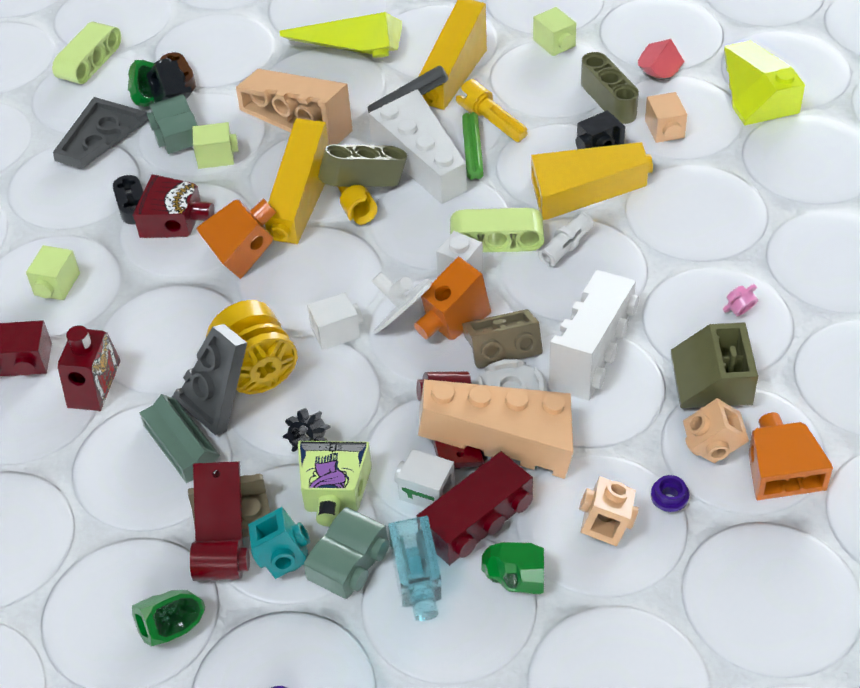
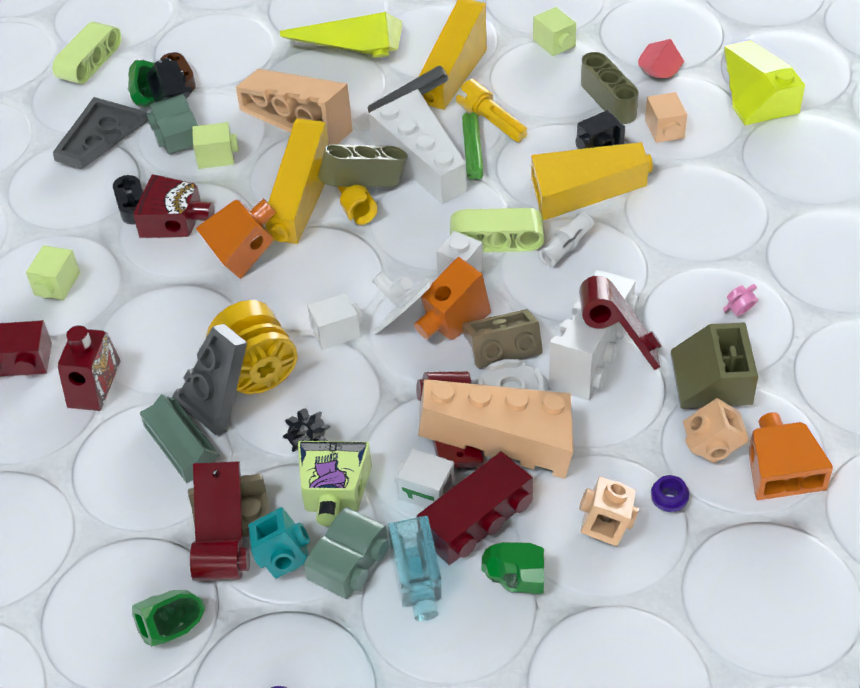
(605, 306): none -> dark red door

